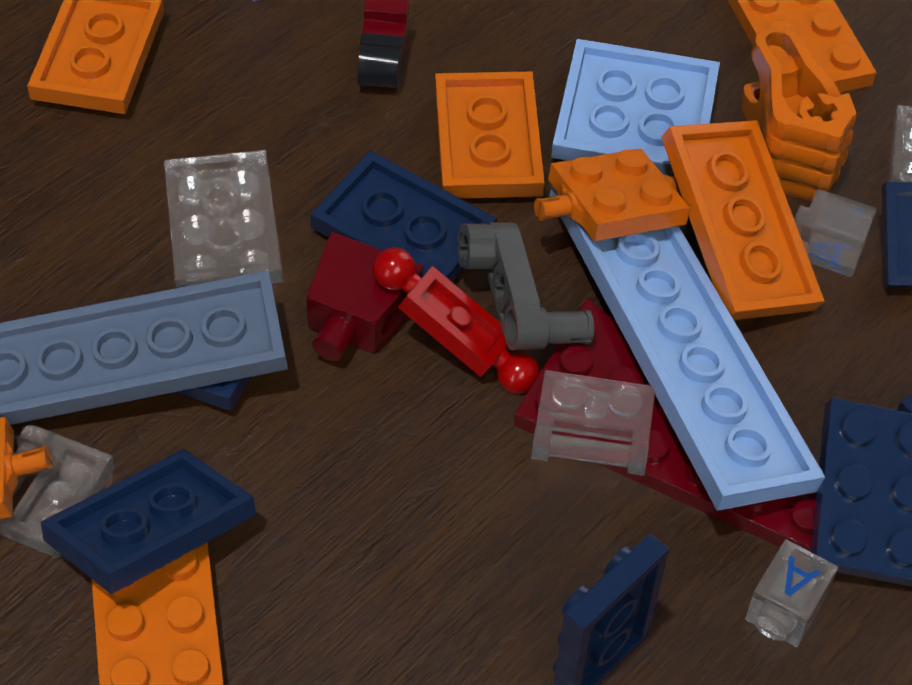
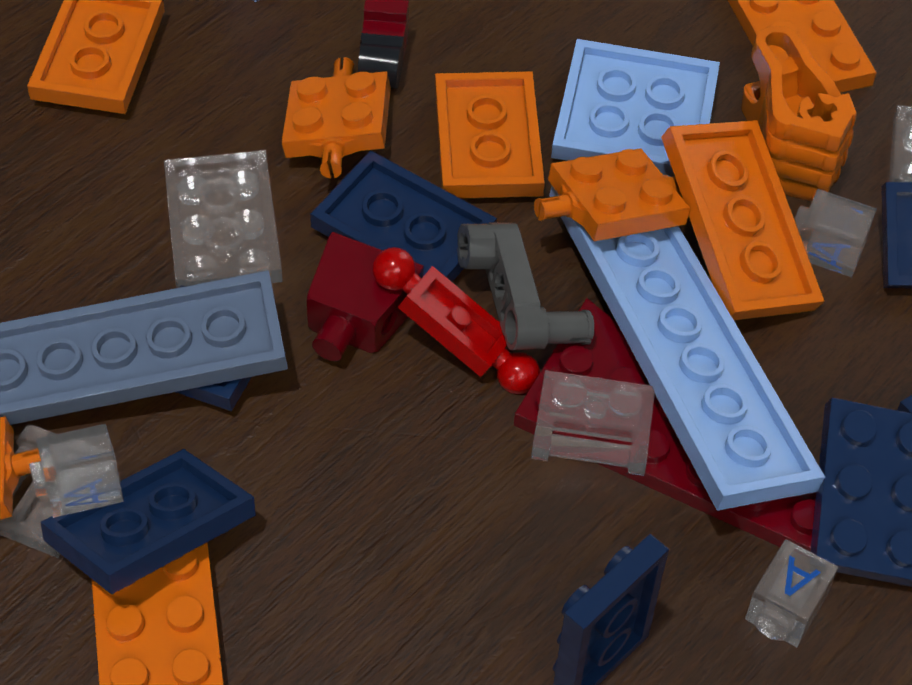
(77, 471): none -> clear brick
(336, 115): none -> orange plate

